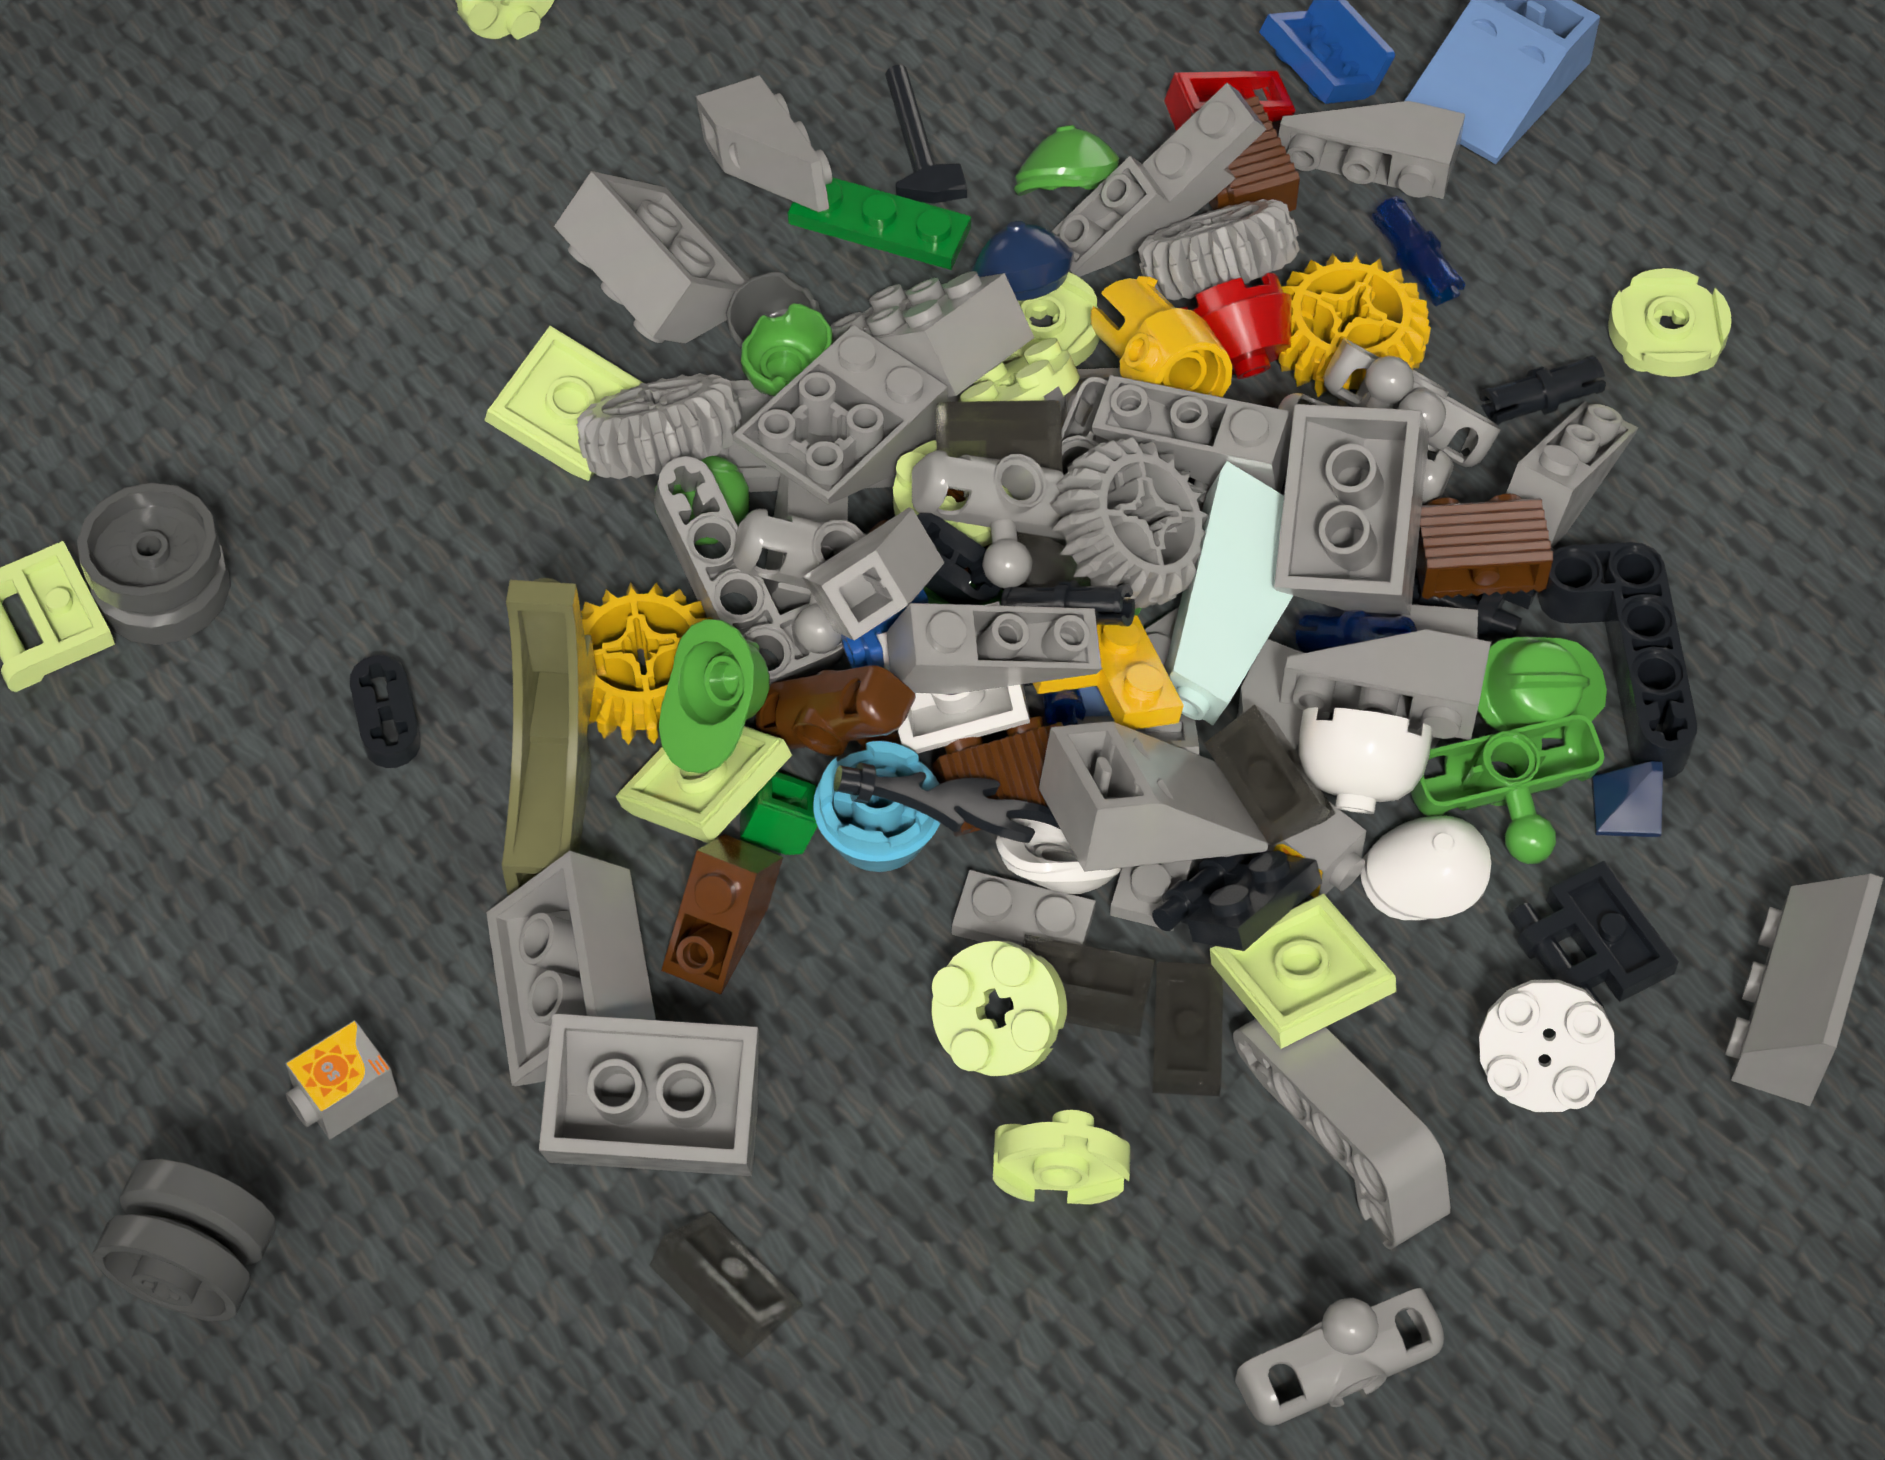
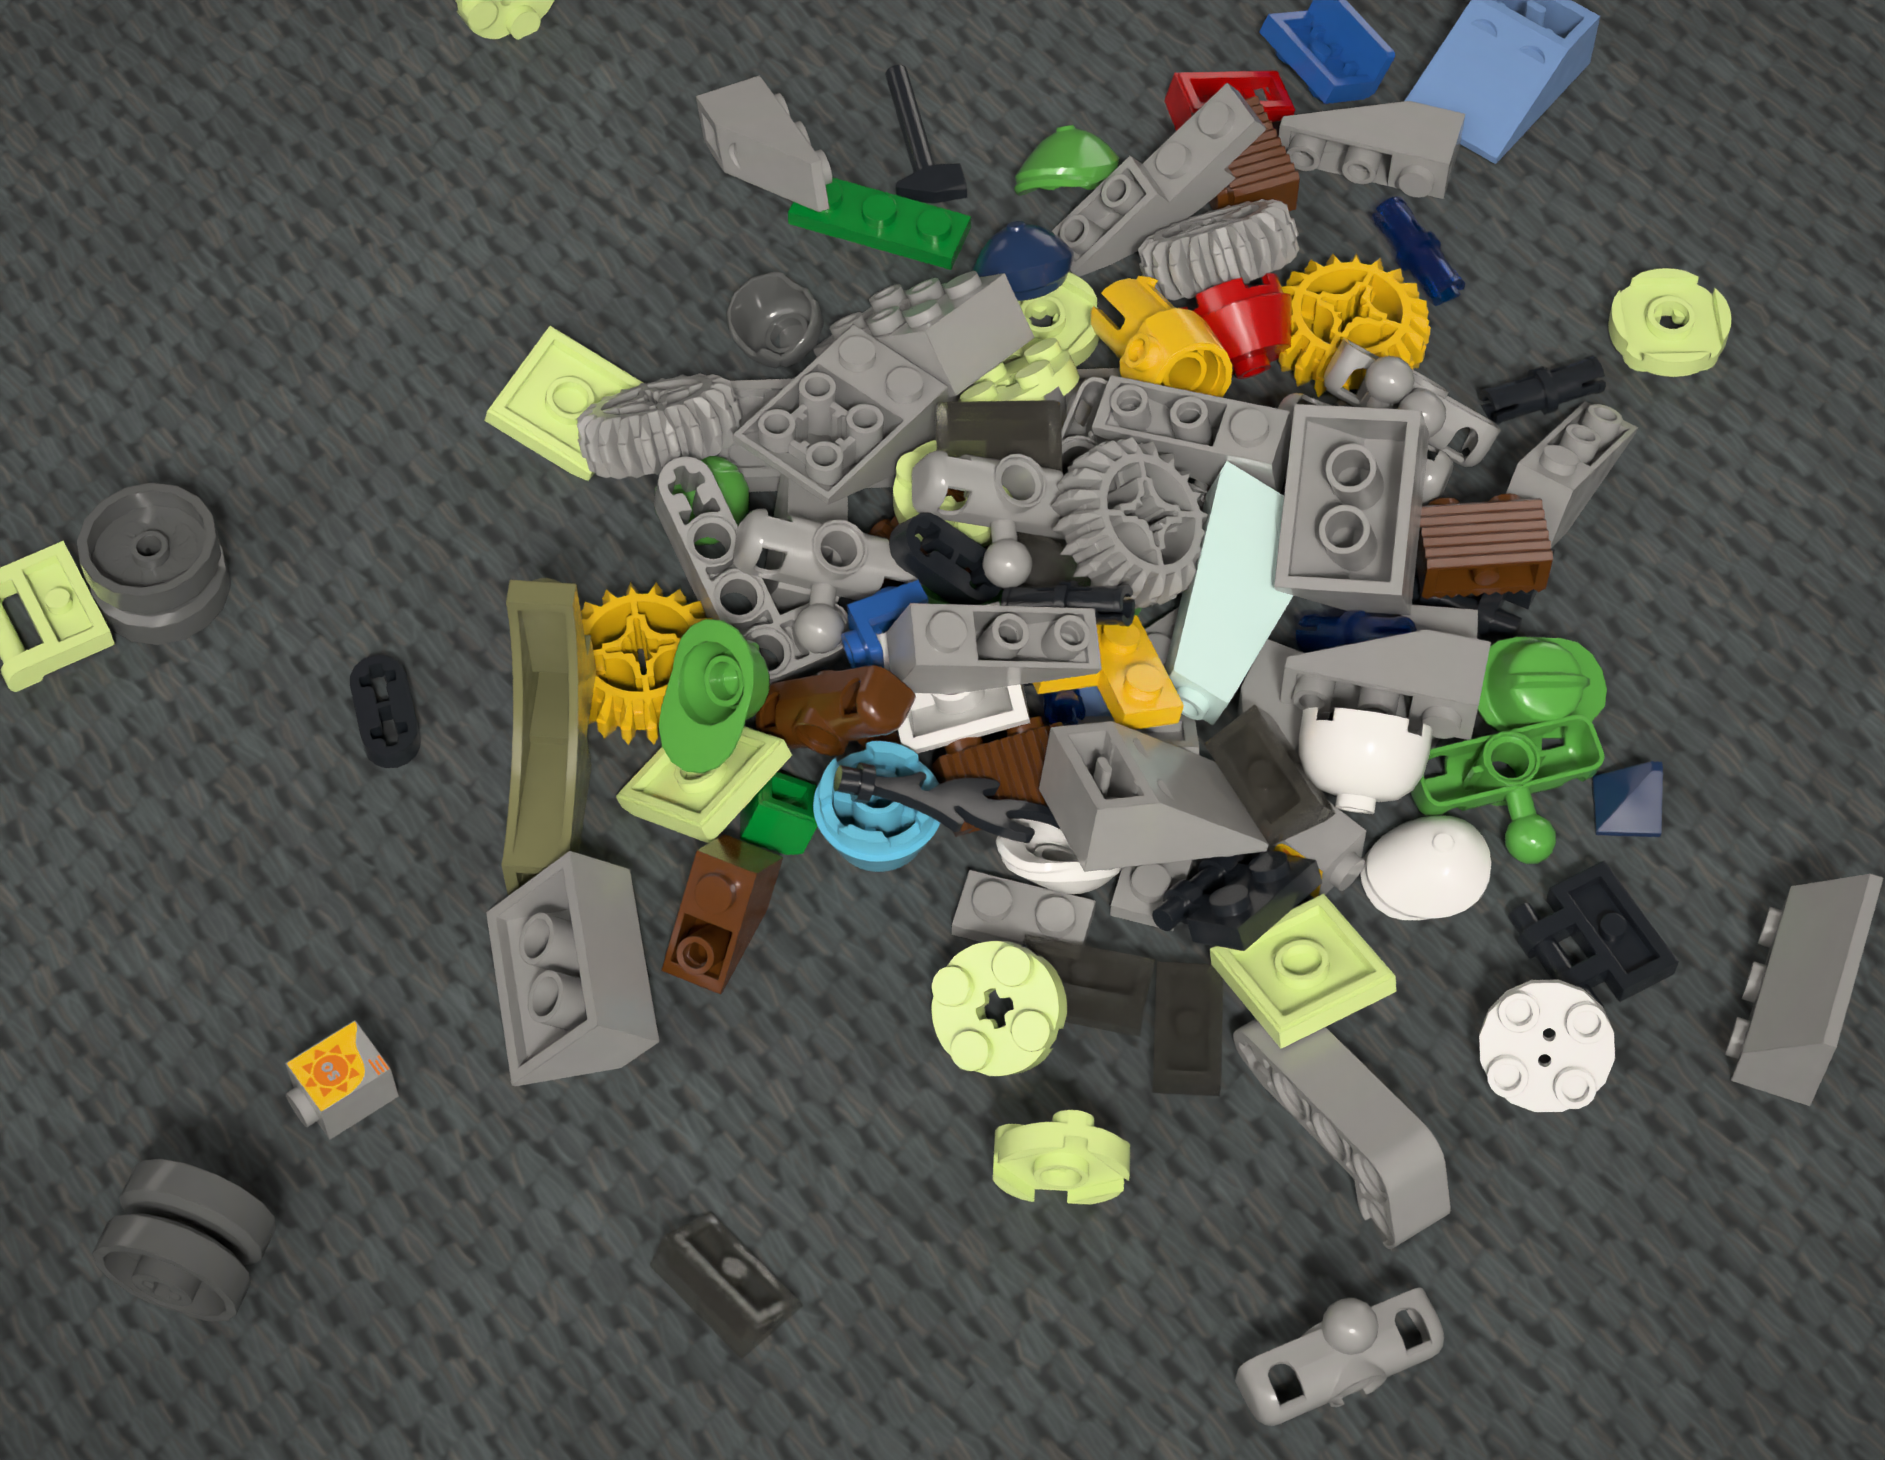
(650, 256): light grey slope -> none
(651, 1095): light grey slope -> none
(784, 347): bright green hair -> none
(875, 575): light grey slope -> none
(1605, 595): black beam -> none

